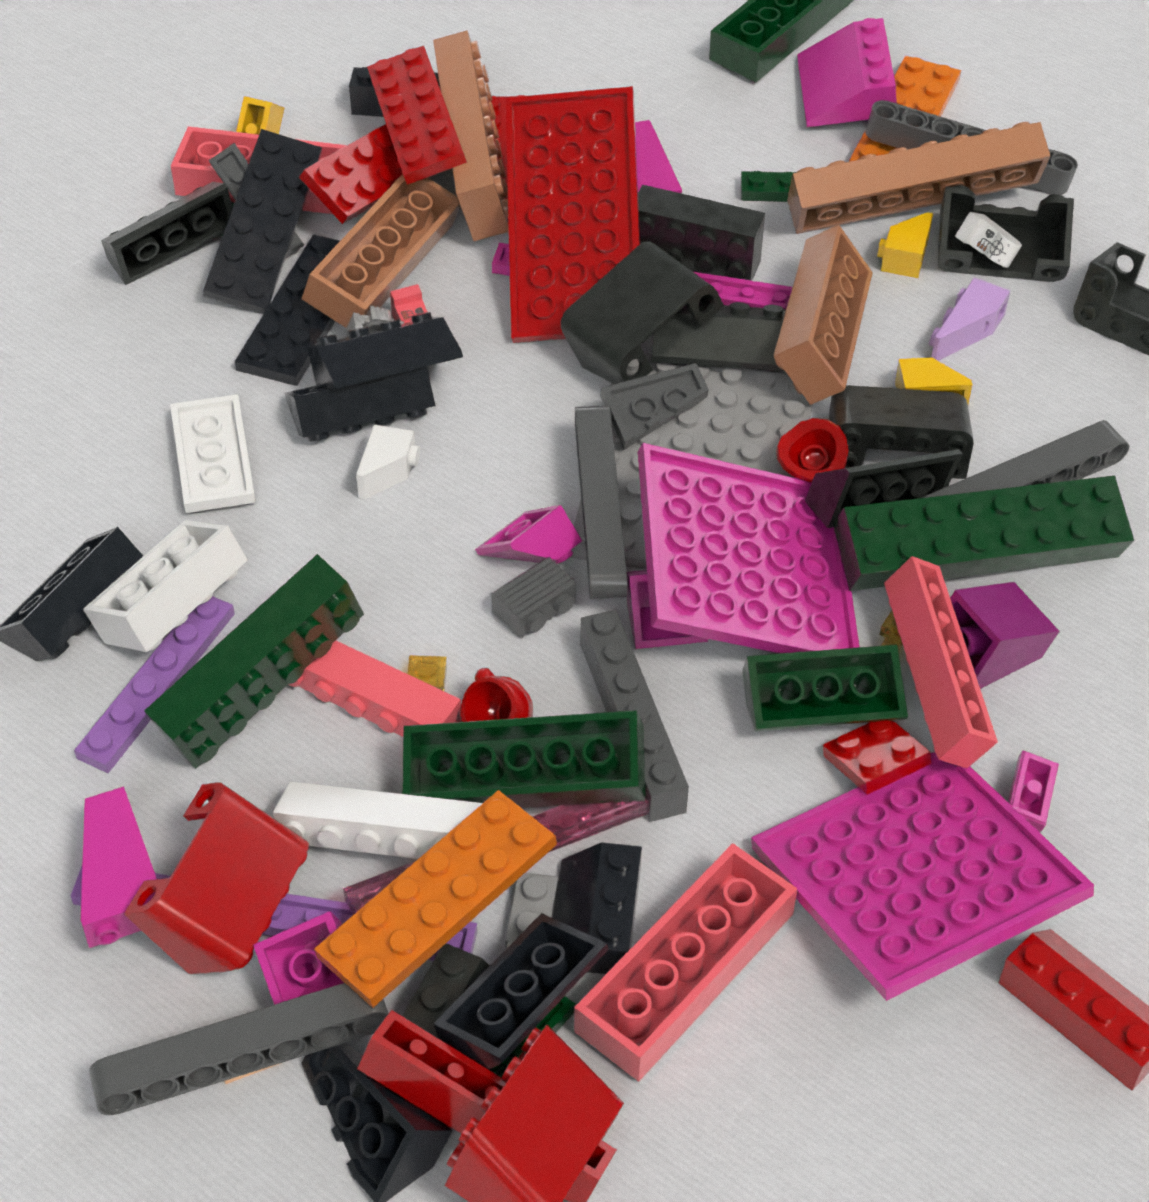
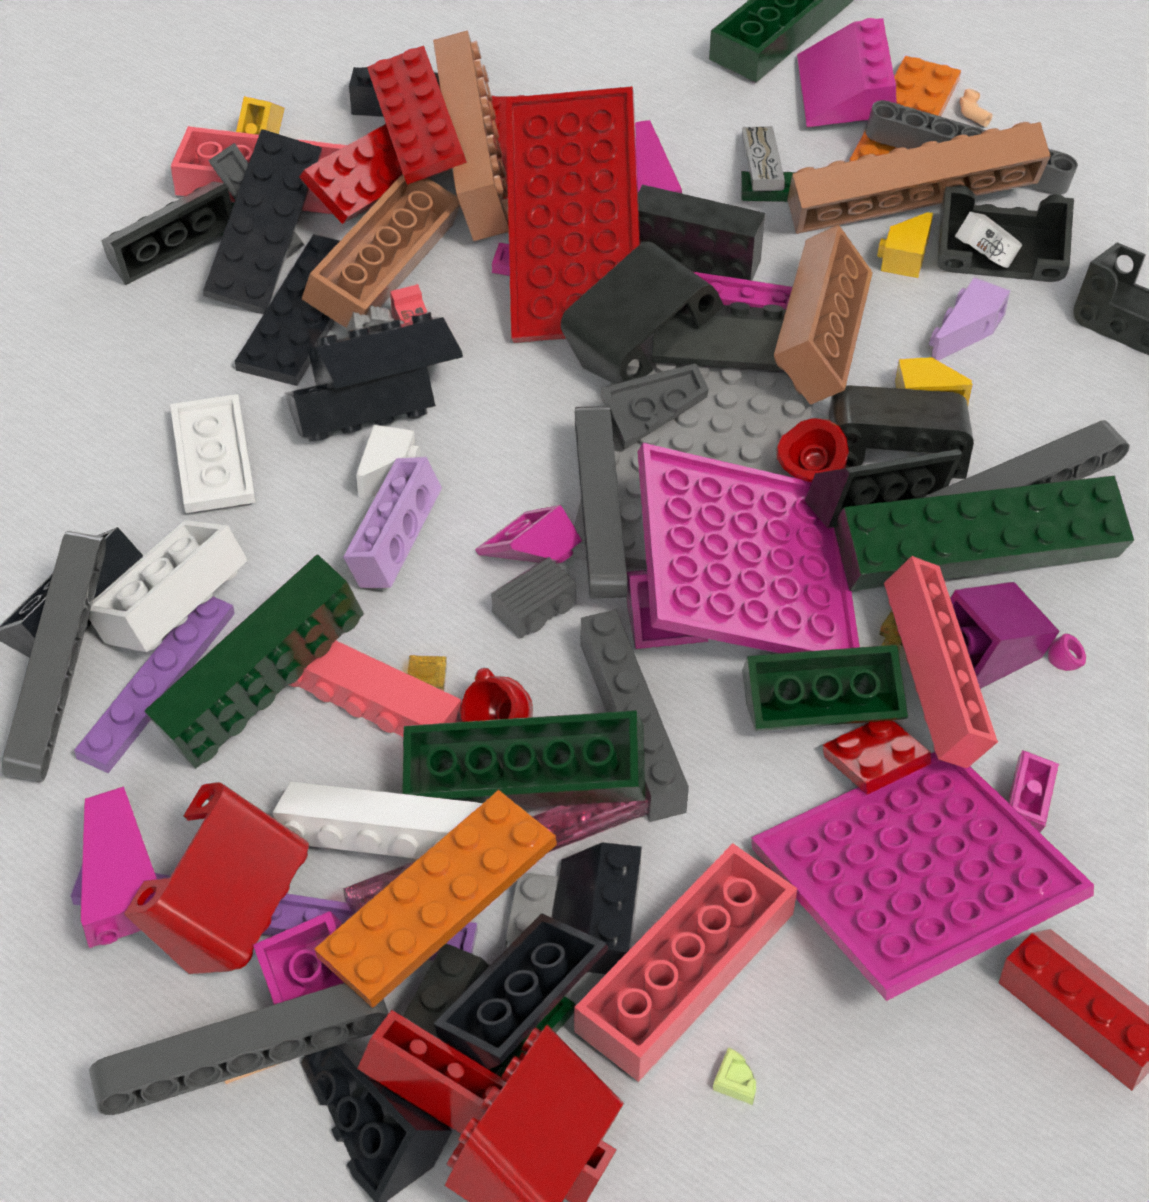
(54, 656): none -> dark grey beam
(392, 523): none -> lavender brick
(735, 1078): none -> yellowish green tile
(763, 158): none -> light grey tile
(971, 108): none -> light nougat arm
(1061, 656): none -> dark pink piece

